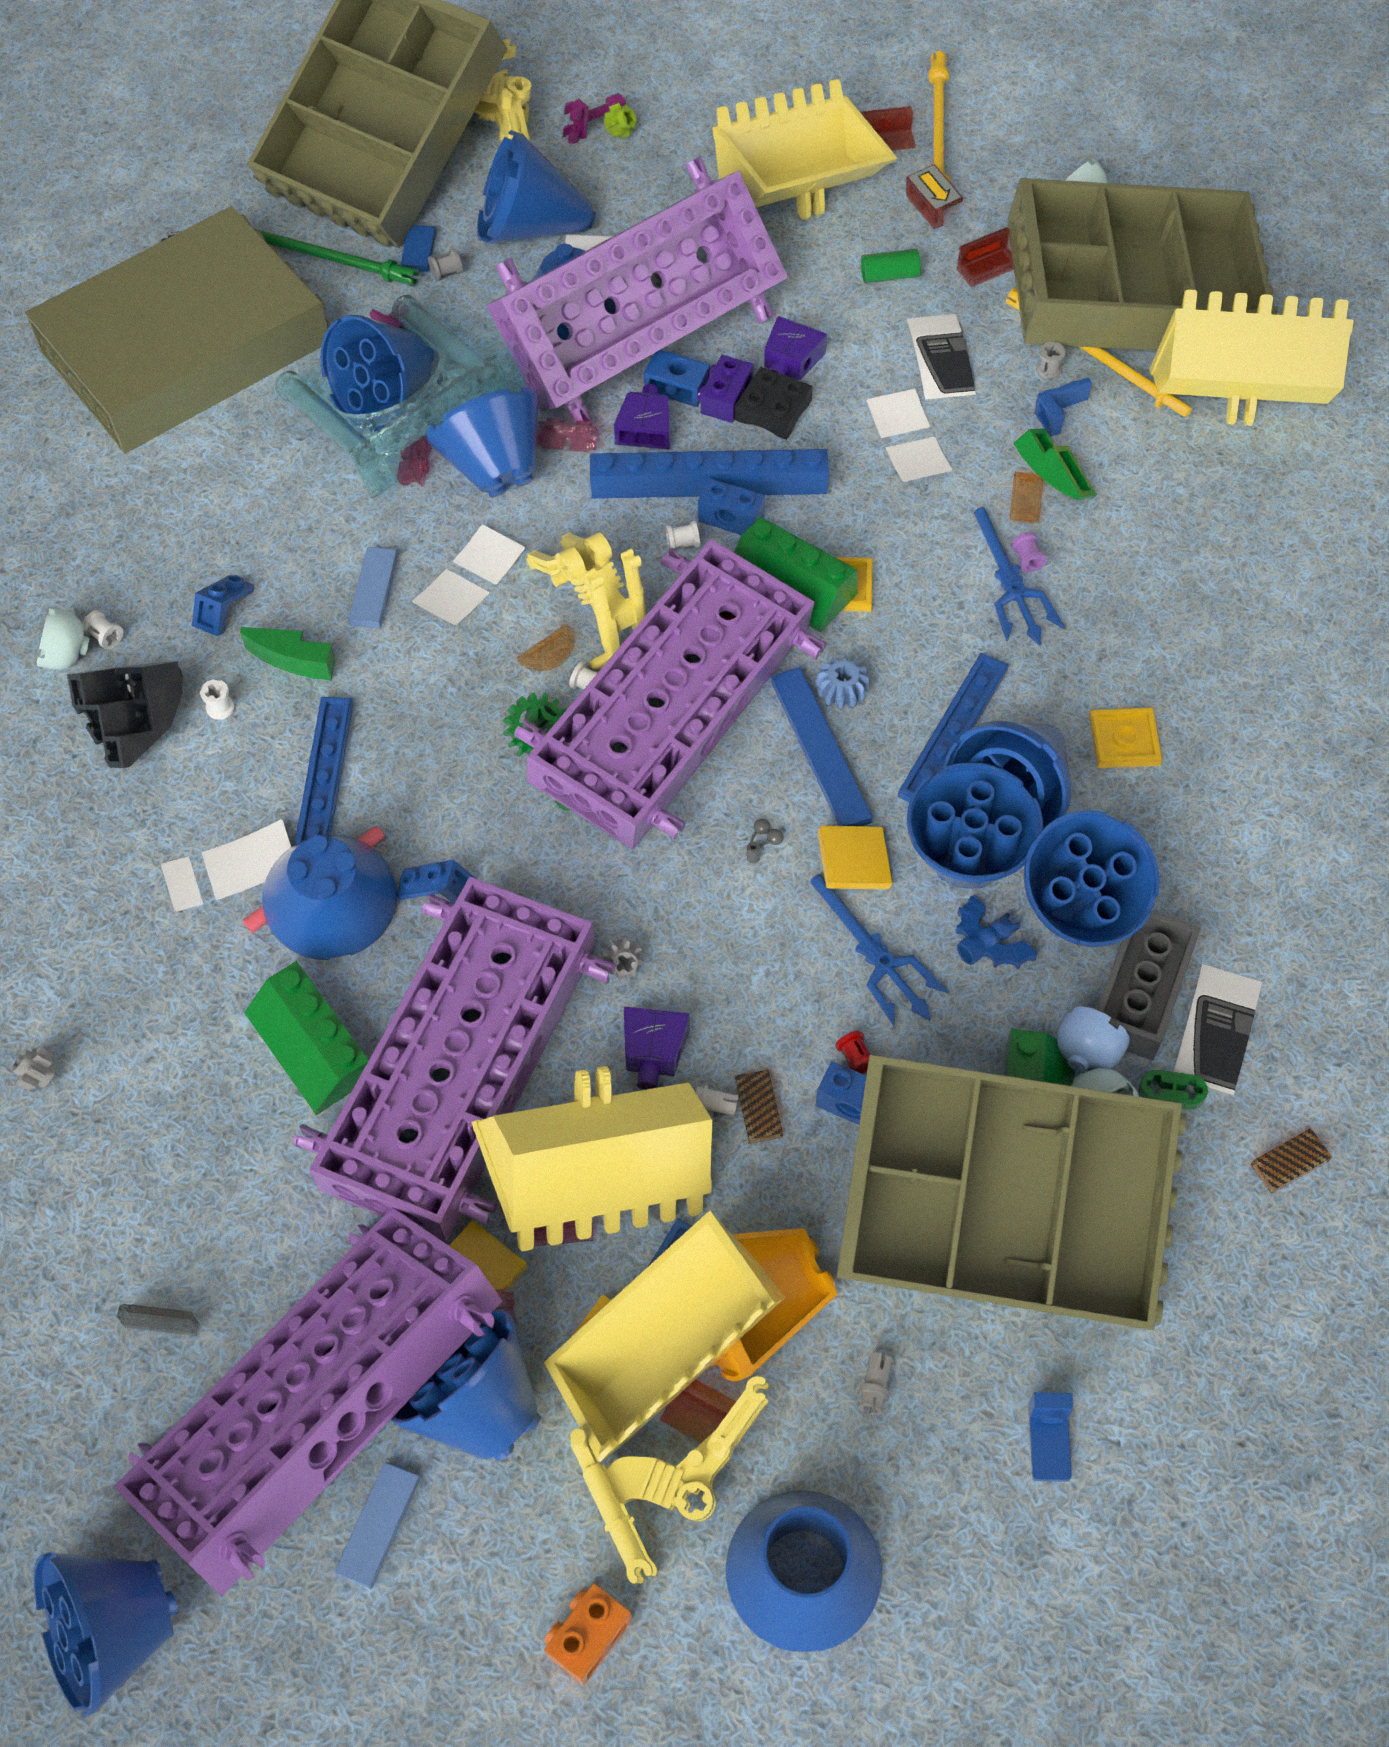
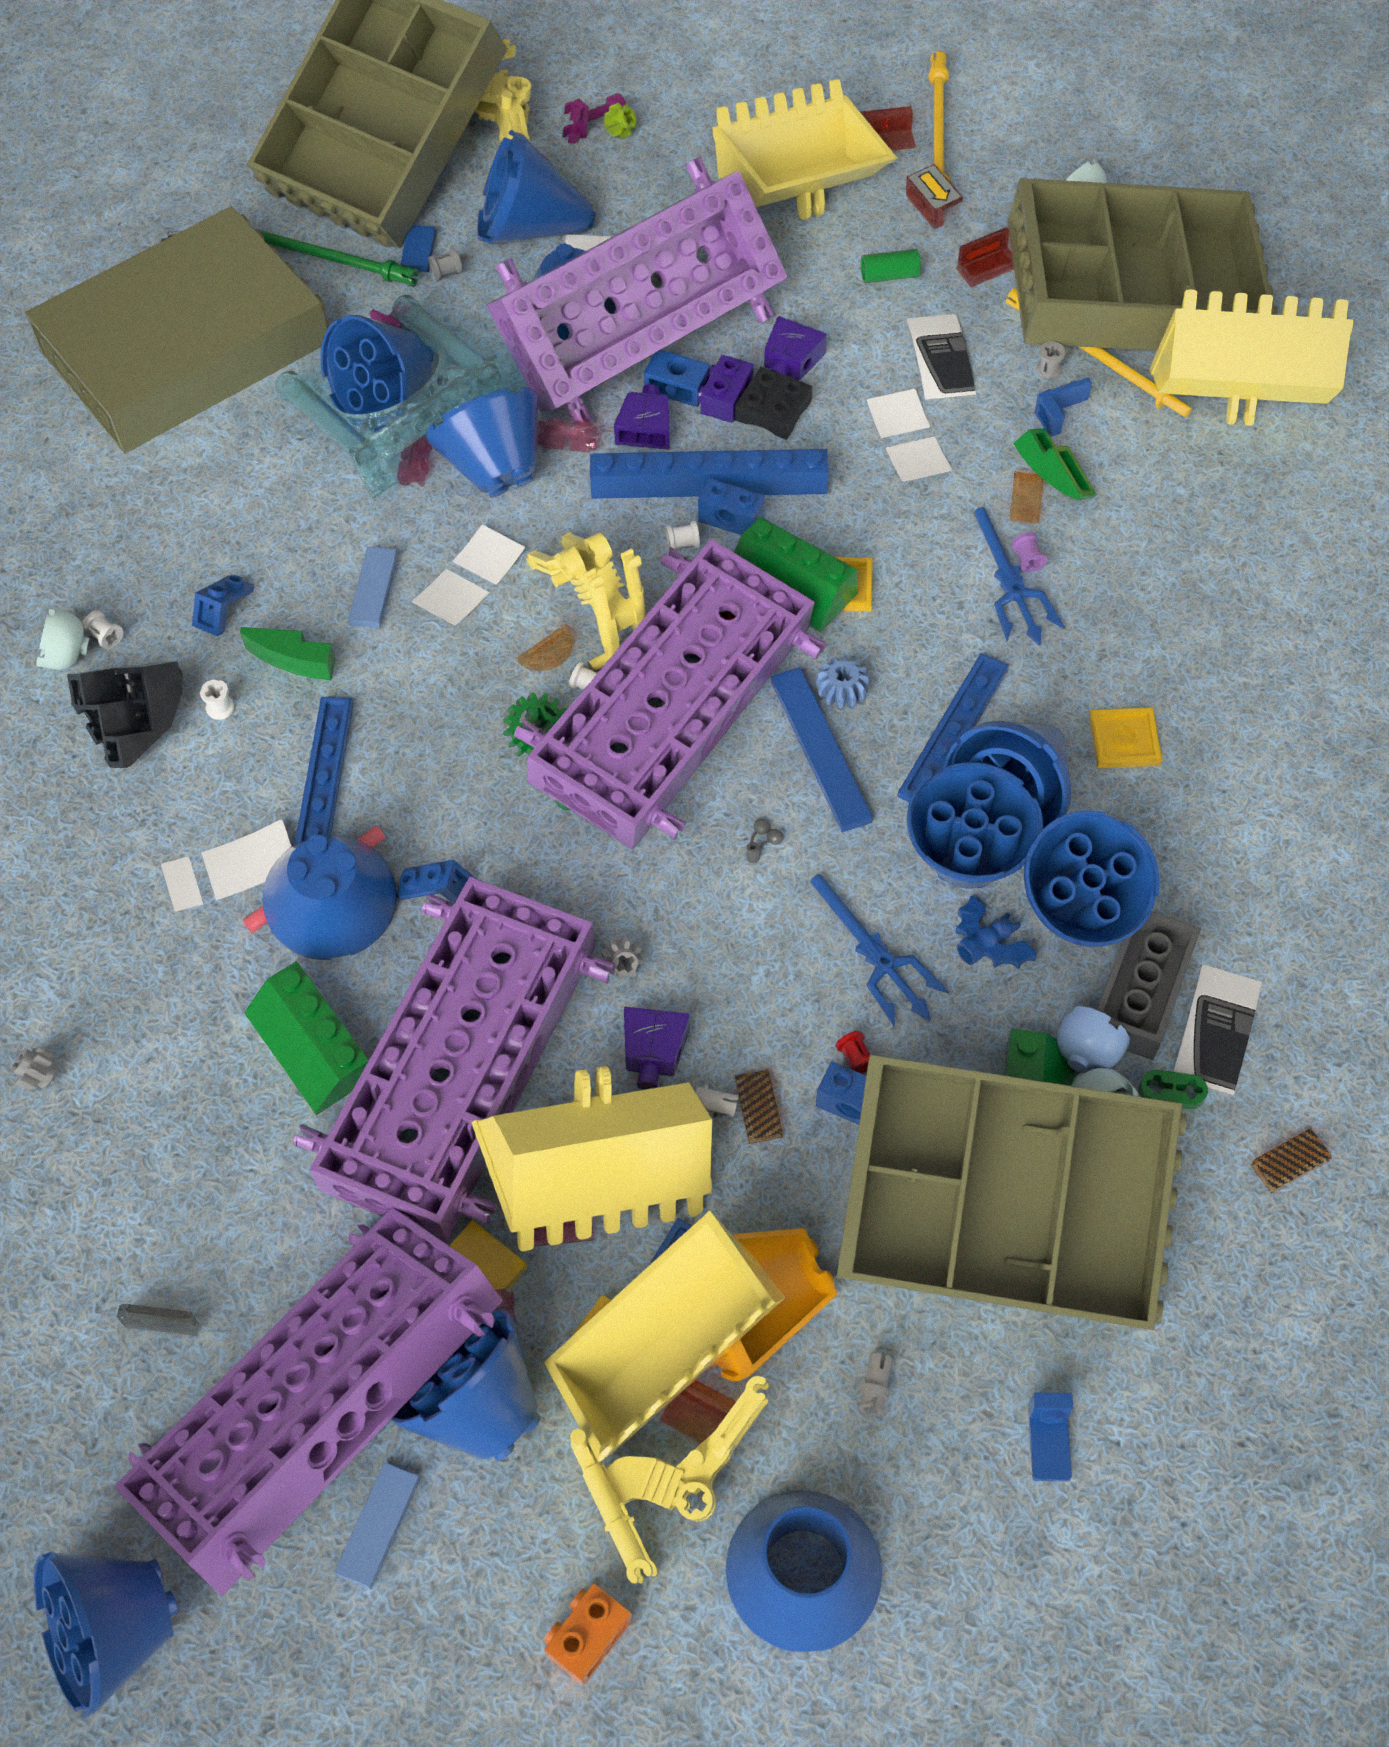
(854, 857): yellow tile -> none

